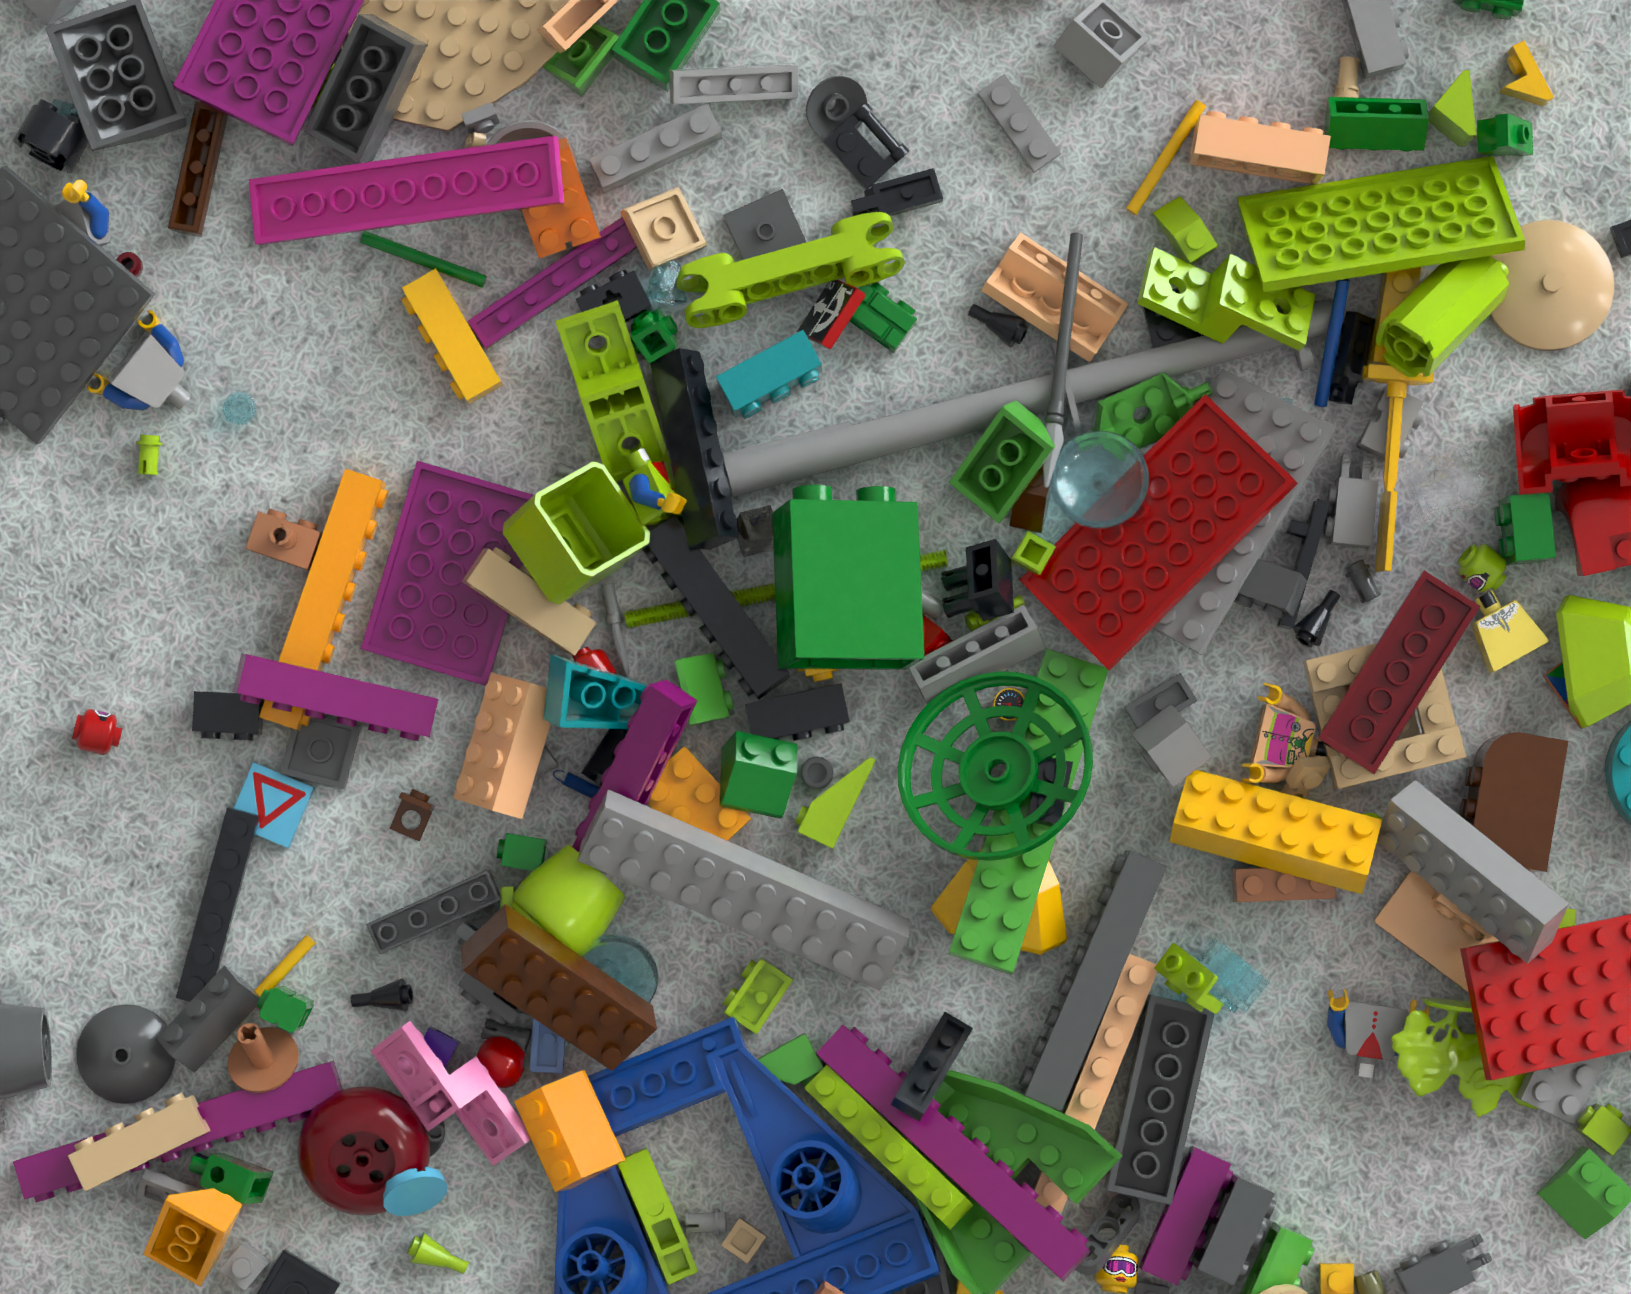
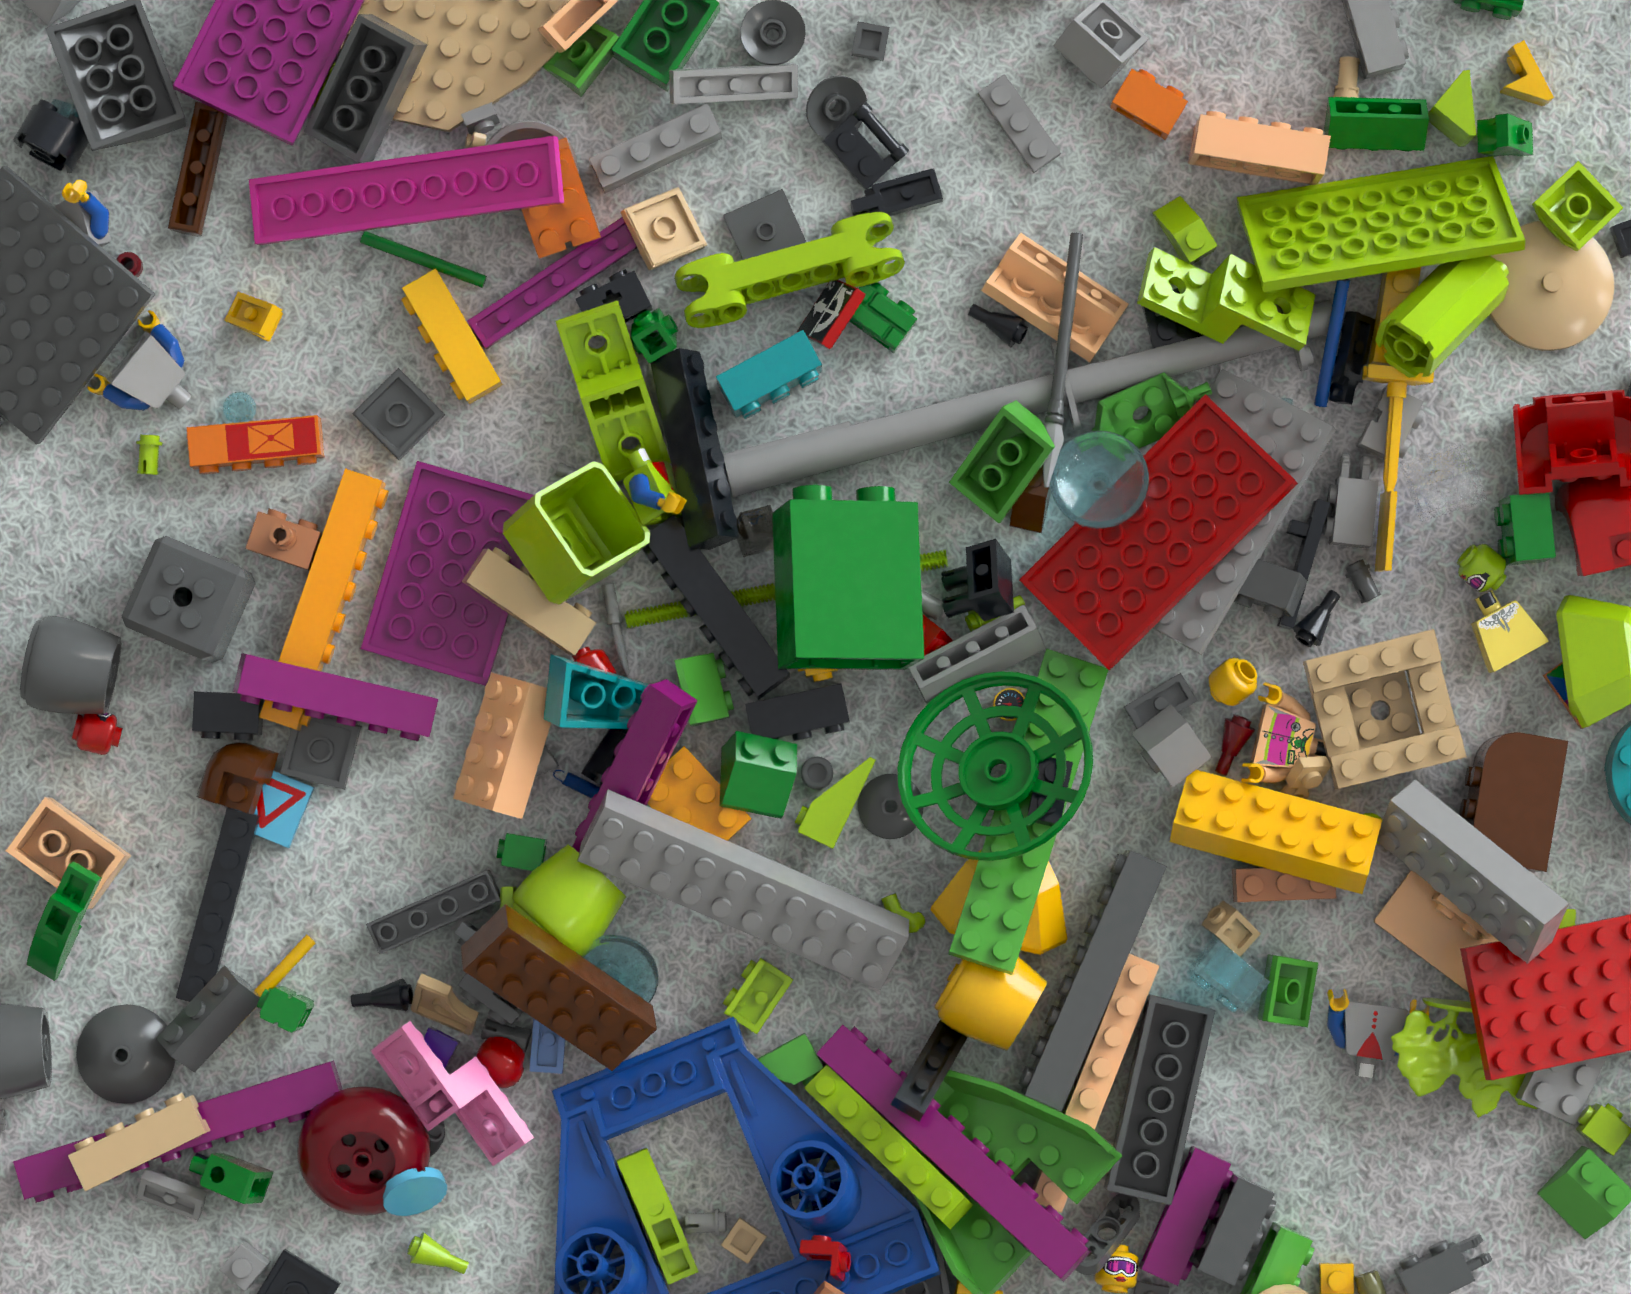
(58, 837): none -> light nougat brick
(62, 920): none -> green slope
(69, 667): none -> dark grey piece
(192, 1232): light orange slope -> none
(217, 604): none -> dark grey plate
(237, 776): none -> reddish brown brick
(254, 316): none -> yellow slope
(255, 443): none -> orange brick
(262, 1058): nougat piece -> none
(398, 414): none -> dark grey plate
(417, 802): reddish brown bracket -> none
(439, 1003): none -> tan tile
(569, 1131): light orange slope -> none
(663, 286): clear light blue plate -> none
(769, 16): none -> dark grey dish
(824, 1249): none -> red bracket
(870, 41): none -> dark grey plate
(872, 808): none -> dark grey dish
(916, 919): none -> lime arm
(989, 1002): none -> yellow piece
(1032, 553): lime slope -> none
(1149, 103): none -> orange brick
(1165, 157): yellow bar -> none
(1189, 976): lime bracket -> none
(1231, 927): none -> tan bracket
(1233, 681): none -> yellow head
(1235, 736): none -> dark red cone
(1290, 991): none -> bright green slope
(1398, 672): dark red plate -> none
(1576, 207): none -> lime slope

